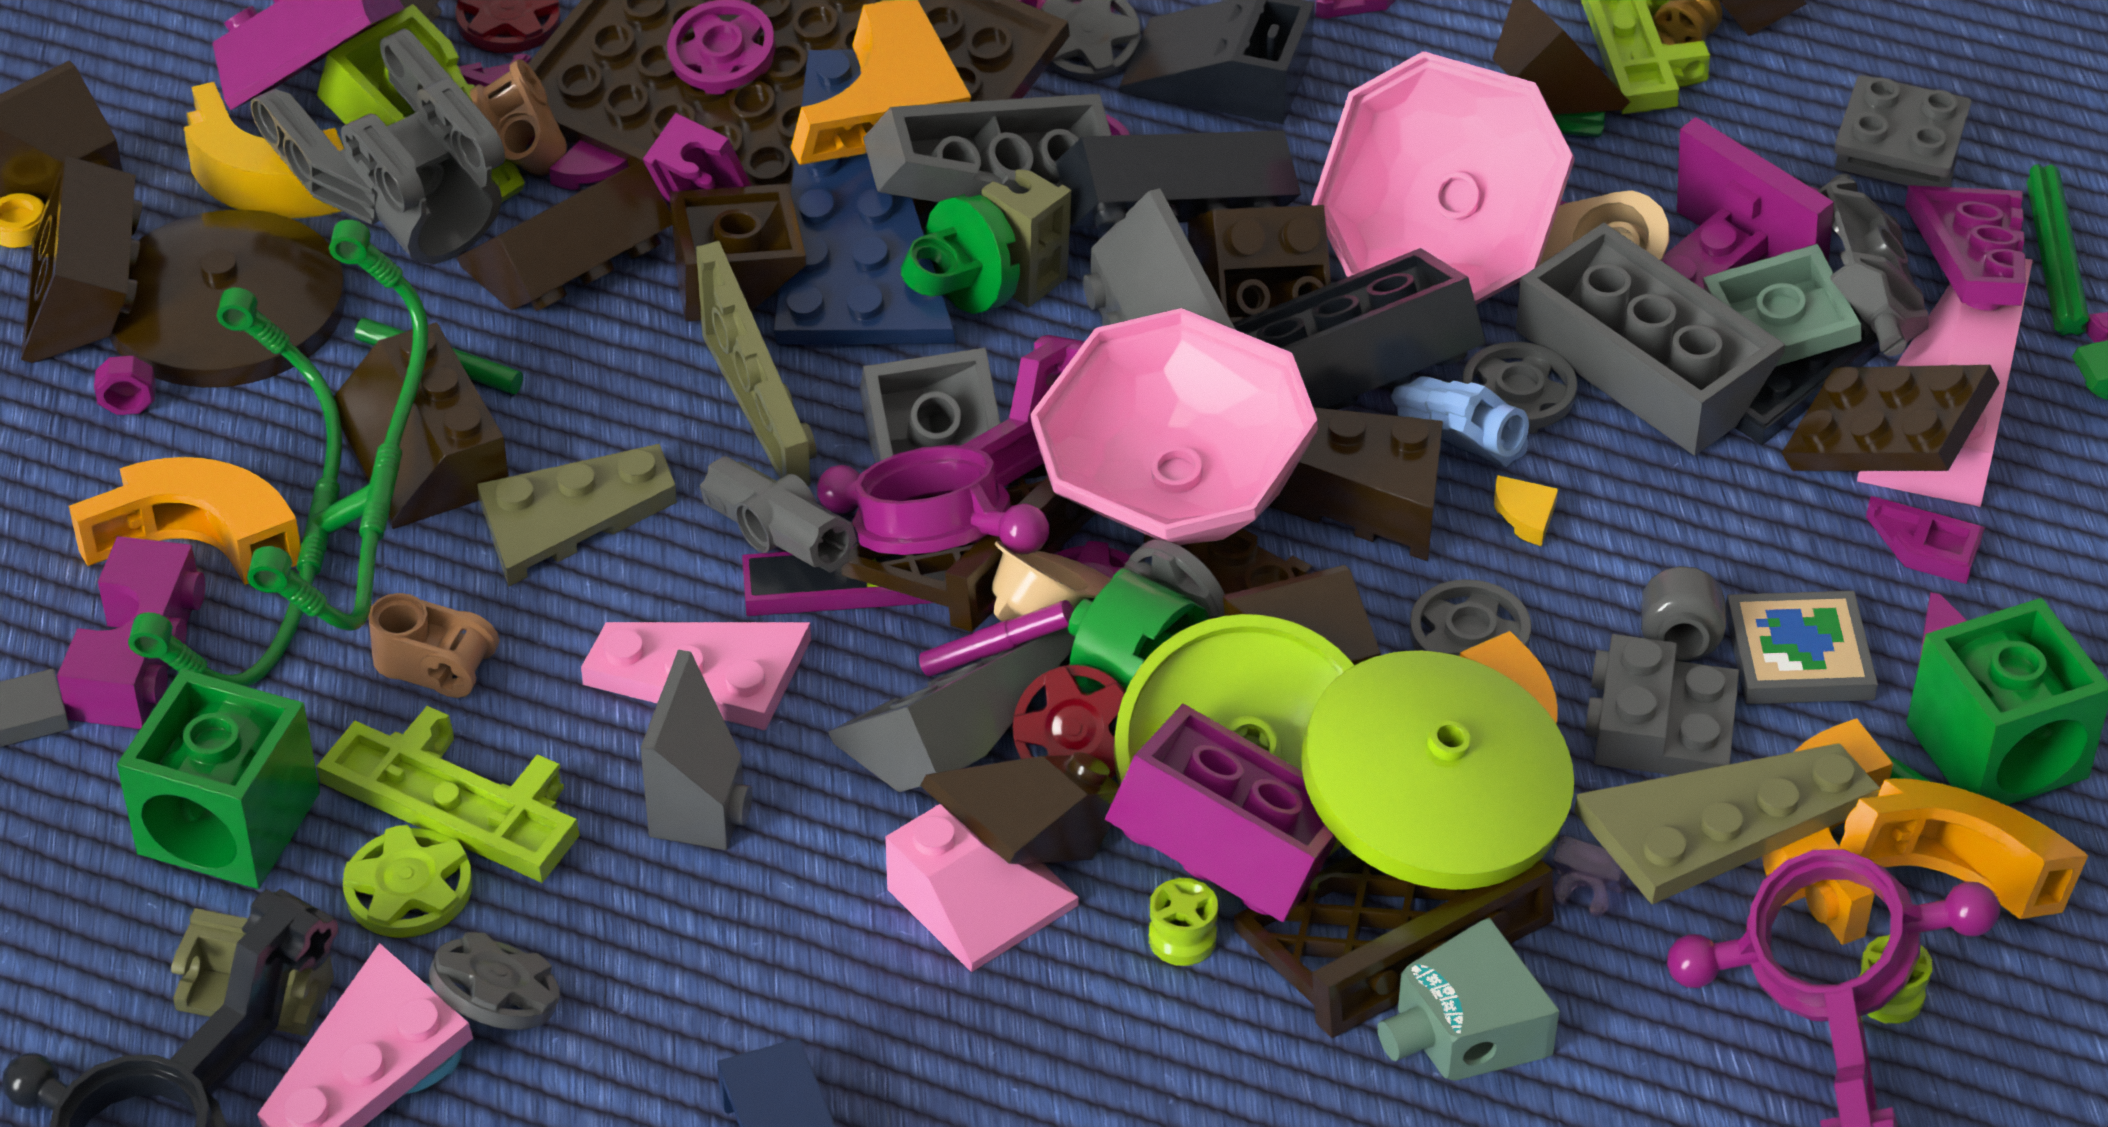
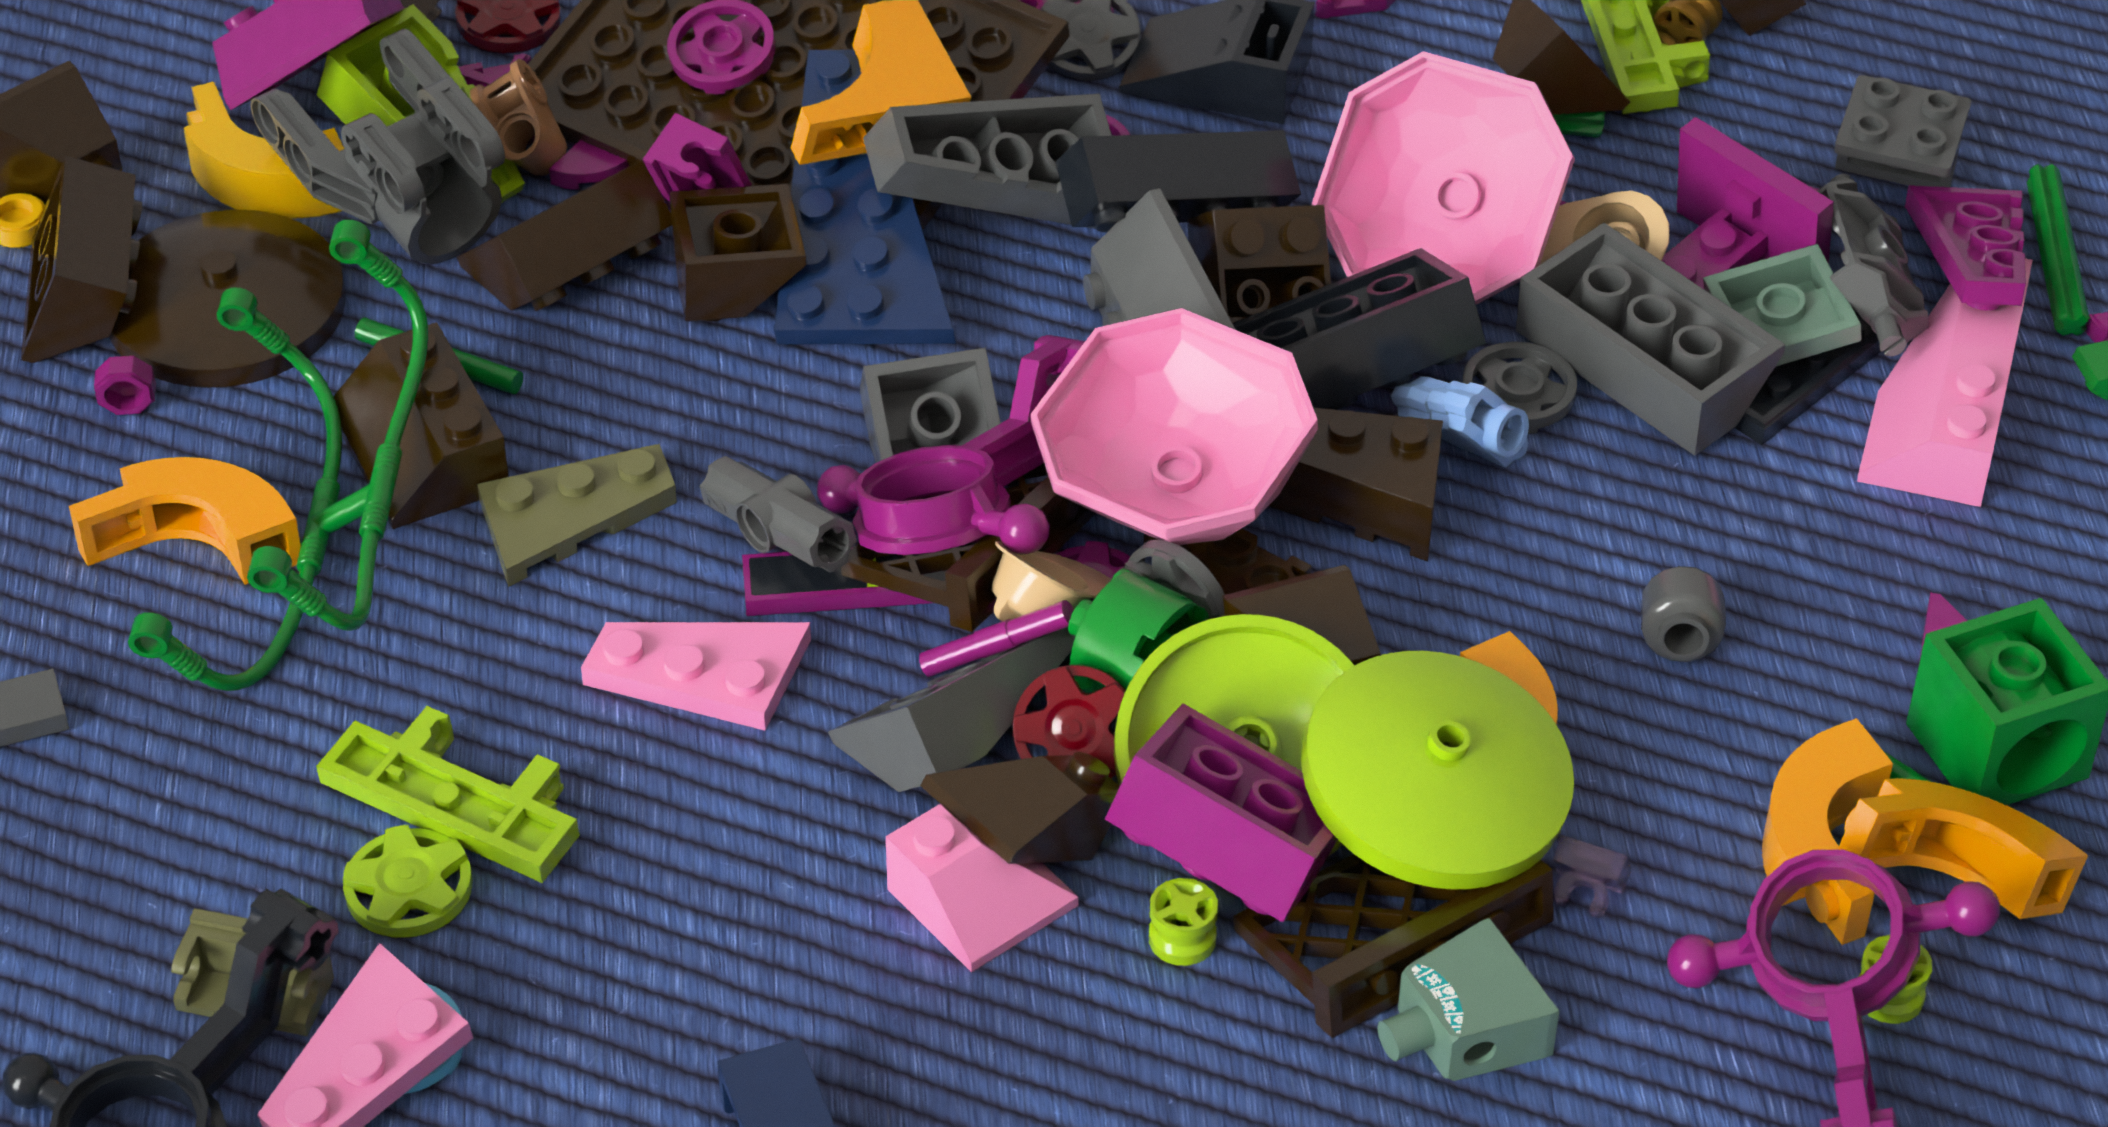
(100, 673): magenta arch -> none
(219, 778): green brick -> none
(425, 645): medium nougat piece -> none
(494, 981): dark grey wheel -> none
(692, 764): dark grey slope -> none
(748, 367): olive wing -> none
(969, 255): green tile -> none
(1040, 230): olive hinge -> none
(1468, 622): dark grey wheel -> none
(1525, 507): yellow tile -> none
(1660, 710): dark grey plate -> none
(1715, 819): olive wing -> none
(1800, 647): tile -> none
(1891, 418): dark brown plate -> none
(1927, 539): magenta tile -> none

